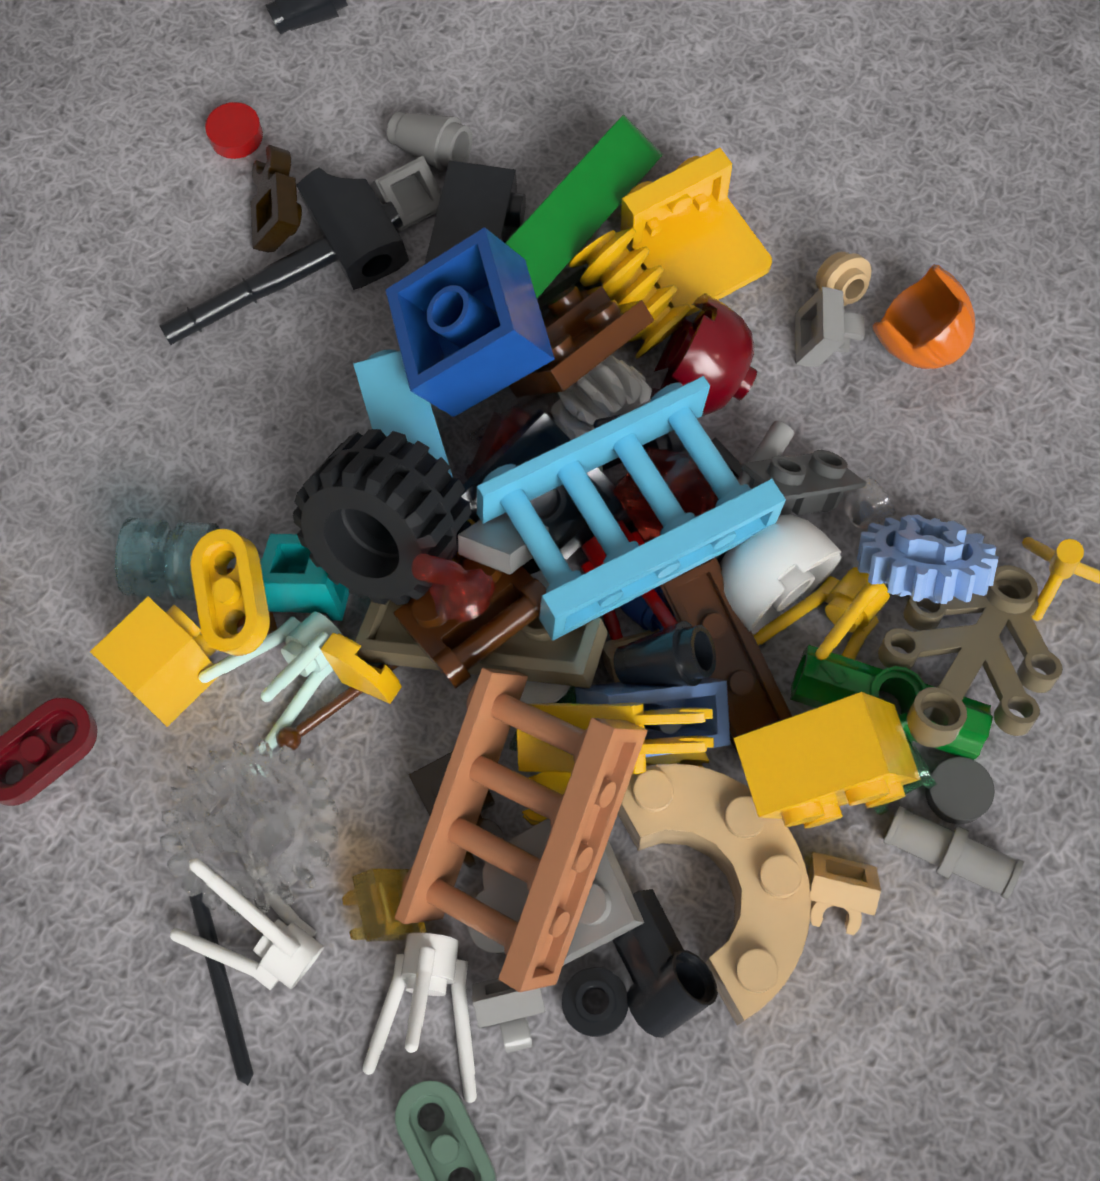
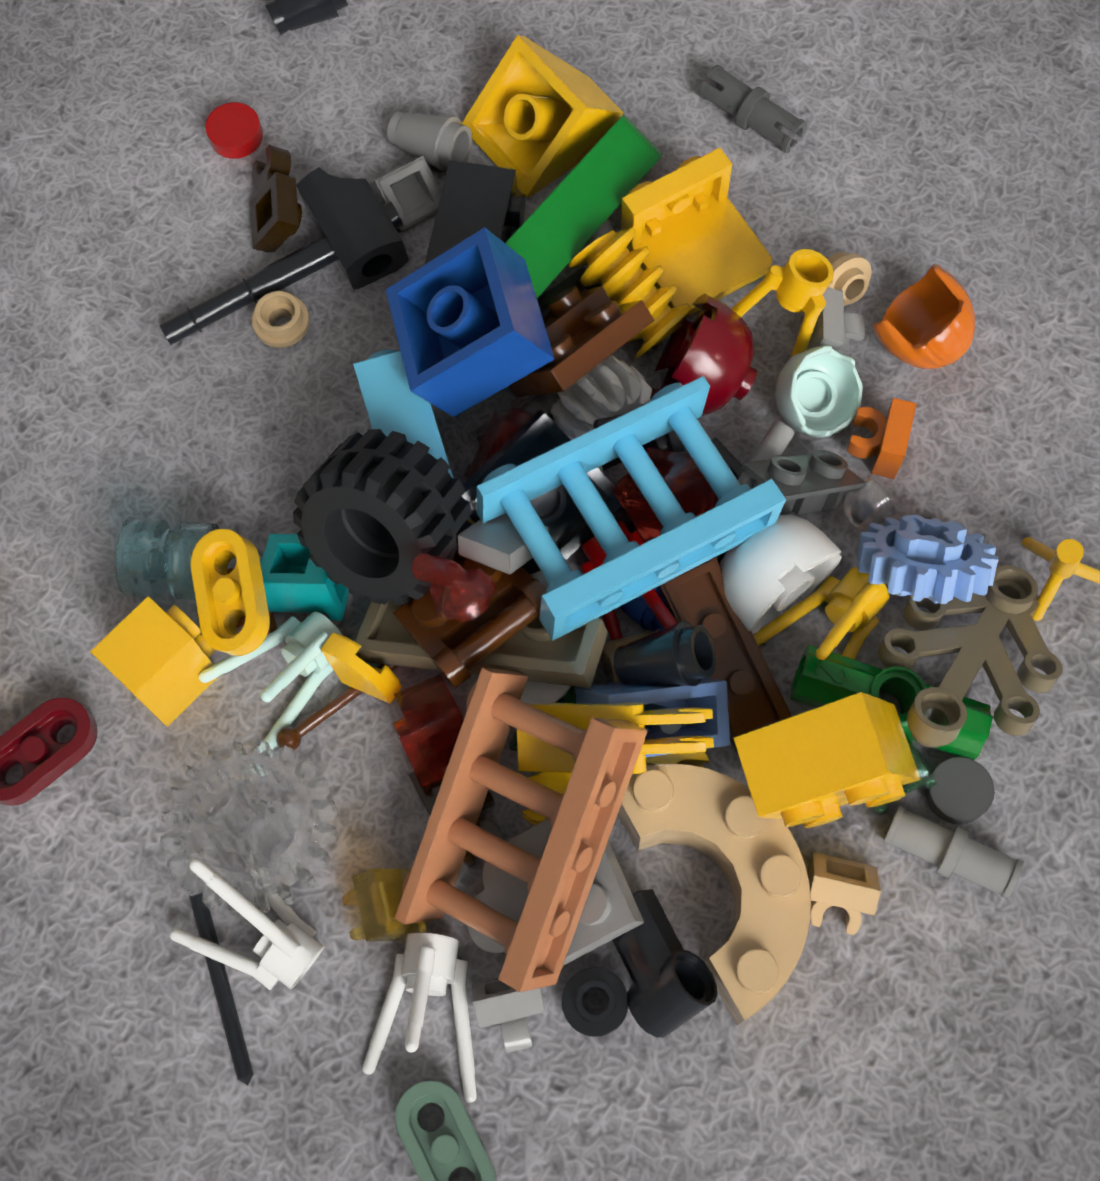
(277, 305): none -> tan plate
(428, 727): none -> clear red brick
(539, 115): none -> yellow slope
(752, 108): none -> dark grey pin
(797, 288): none -> yellow plant
(818, 391): none -> light aqua hair
(888, 439): none -> orange tile

